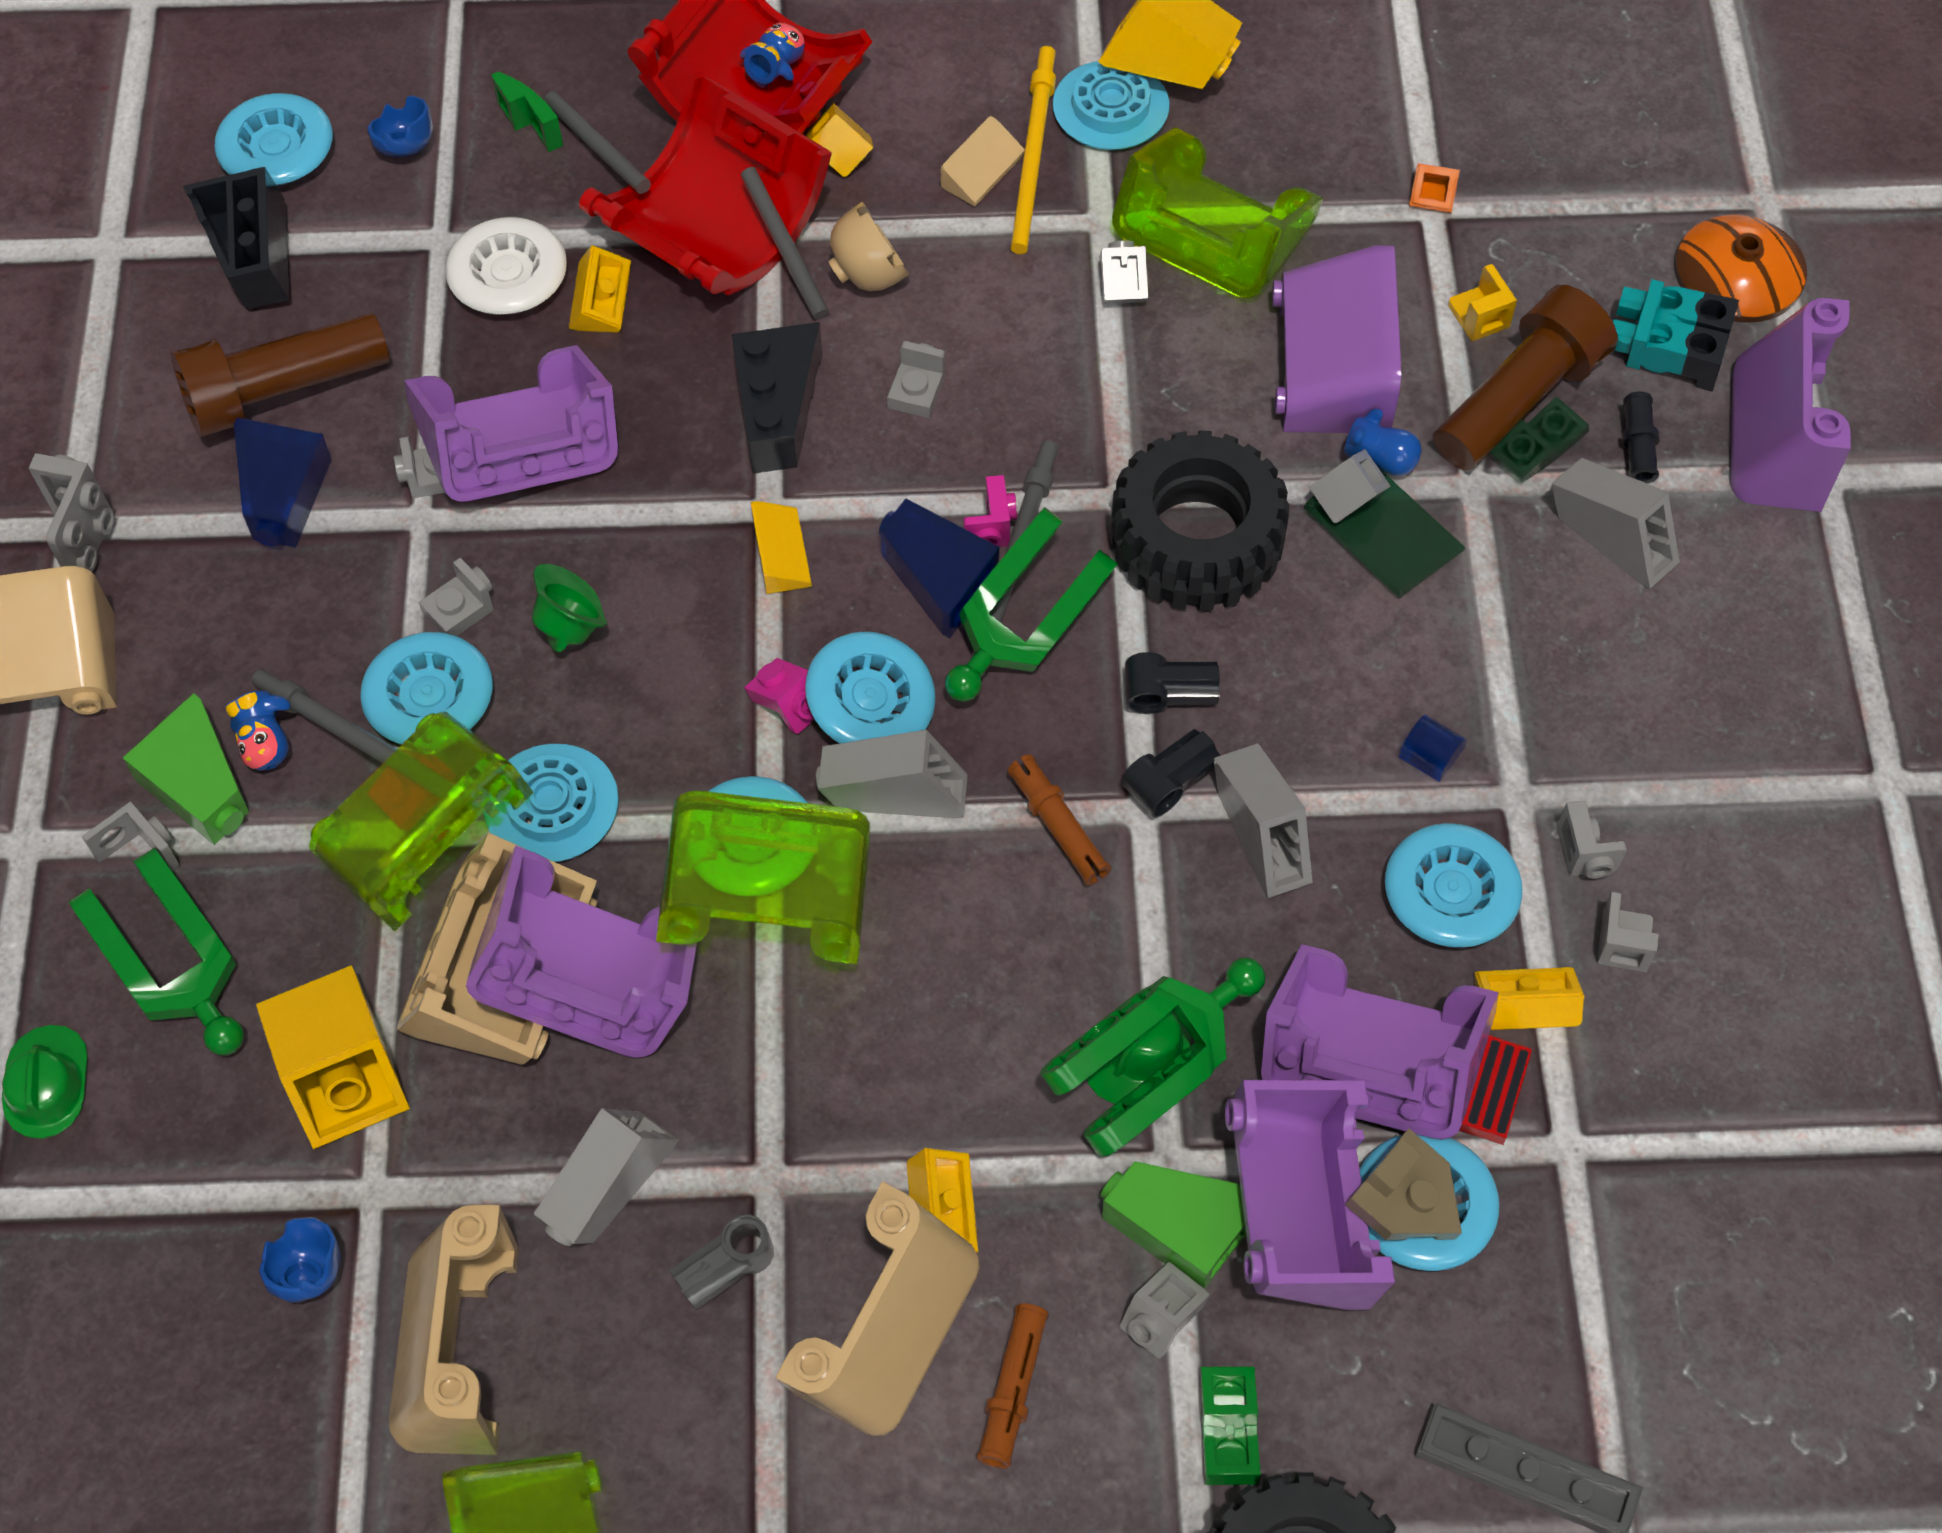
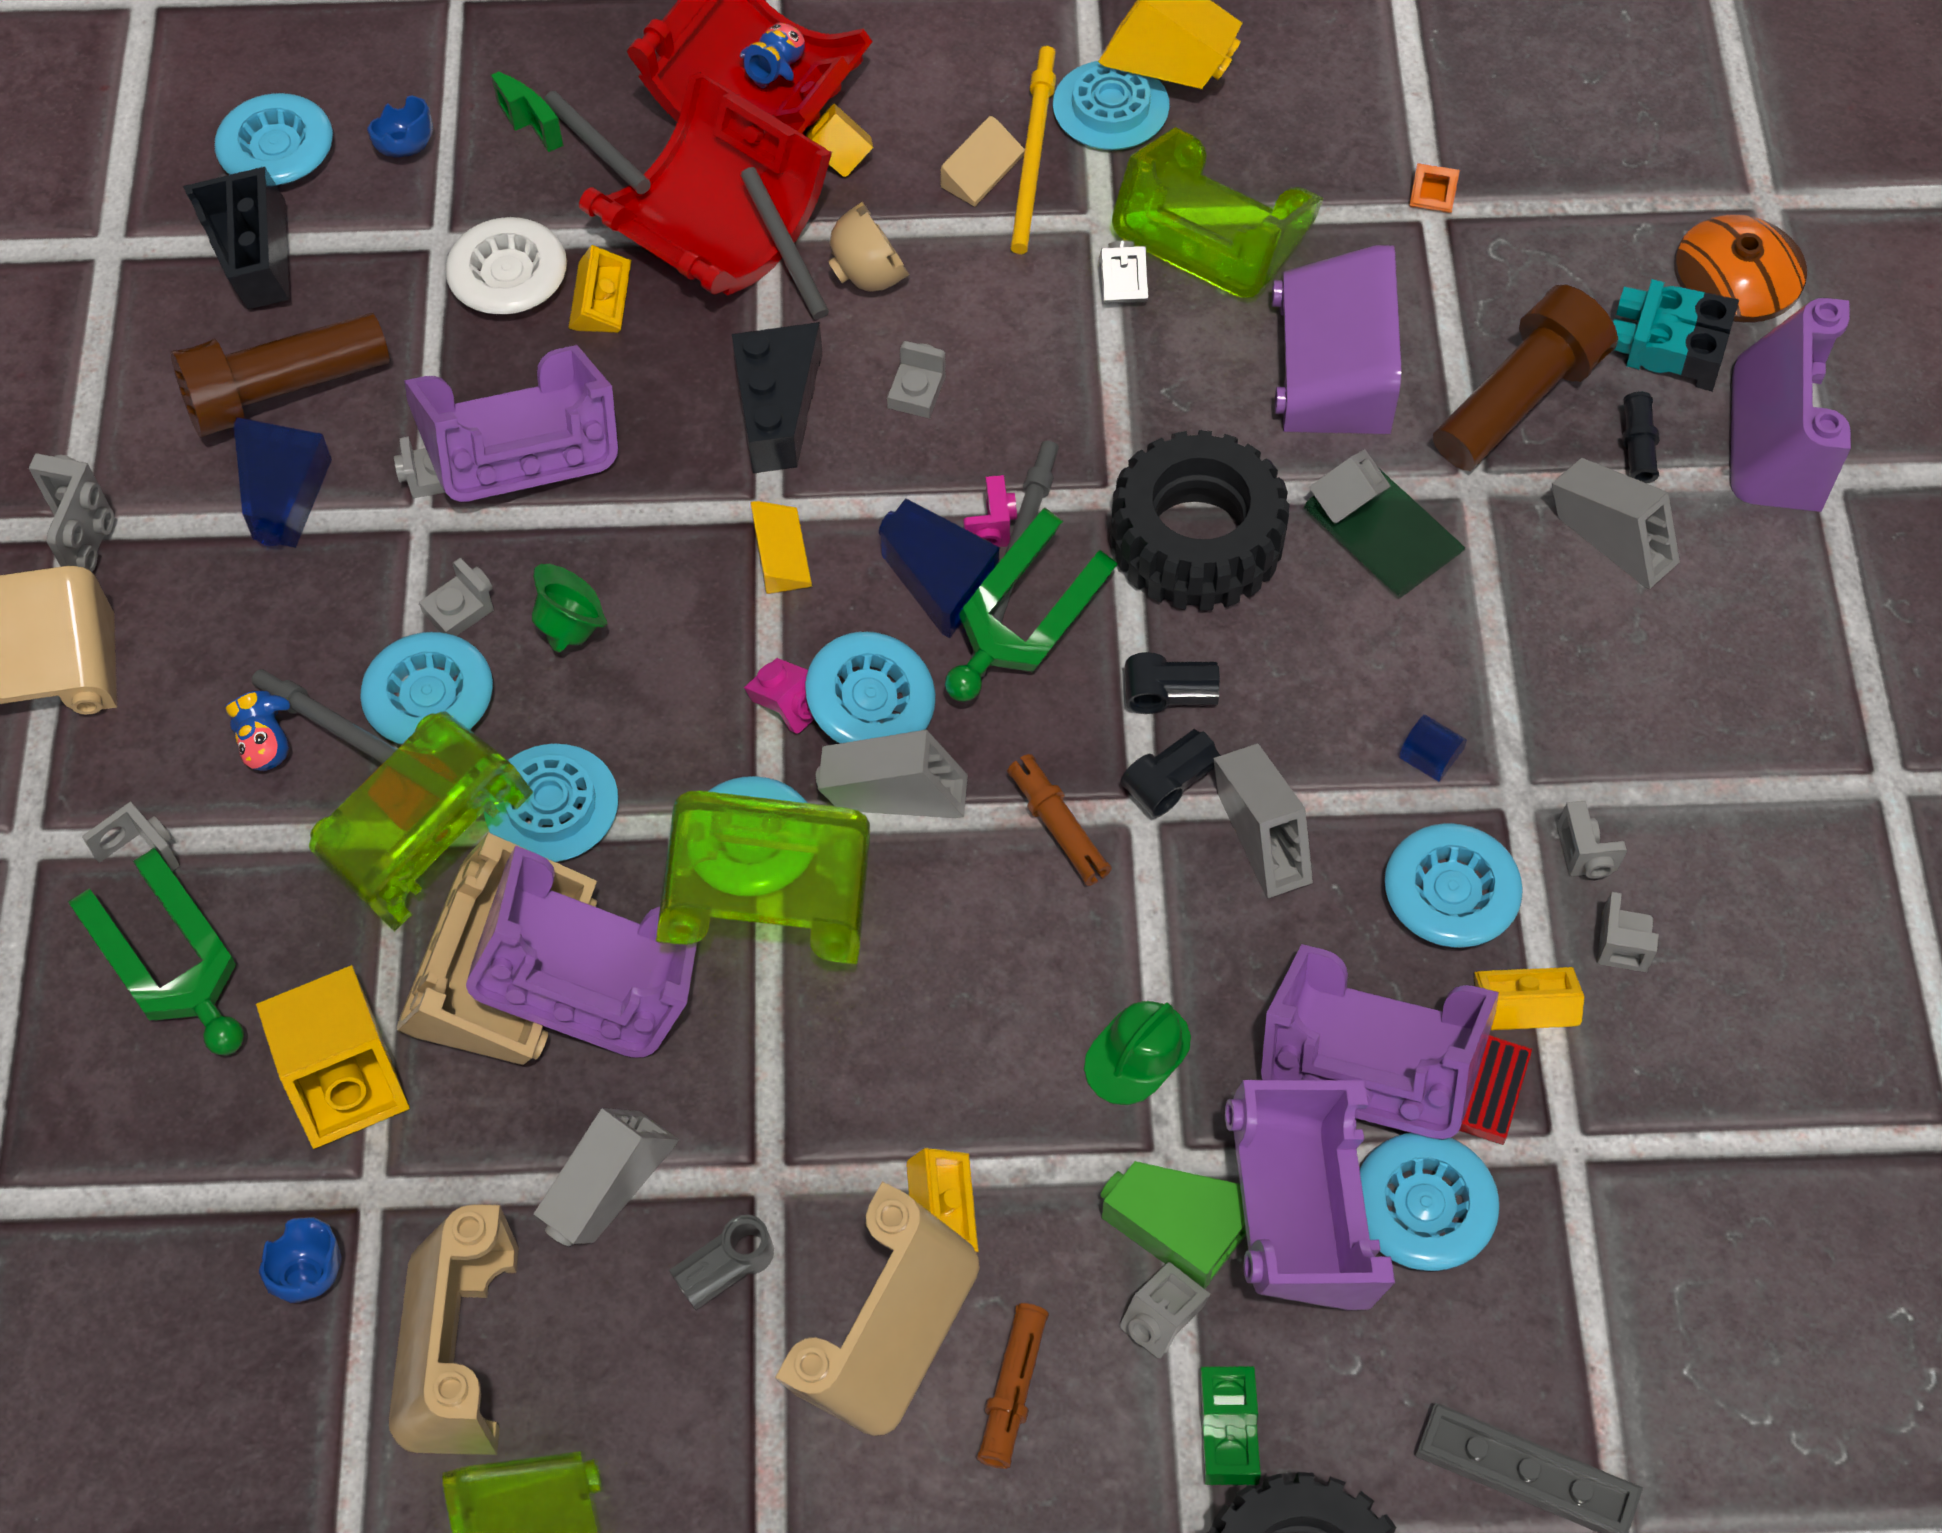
(45, 1081): green piece -> none
(190, 772): bright green slope -> none
(1157, 1094): green piece -> none
(1390, 448): blue animal -> none
(1409, 1194): dark tan plate -> none
(1484, 308): yellow panel -> none
(1541, 440): clear green slope -> none

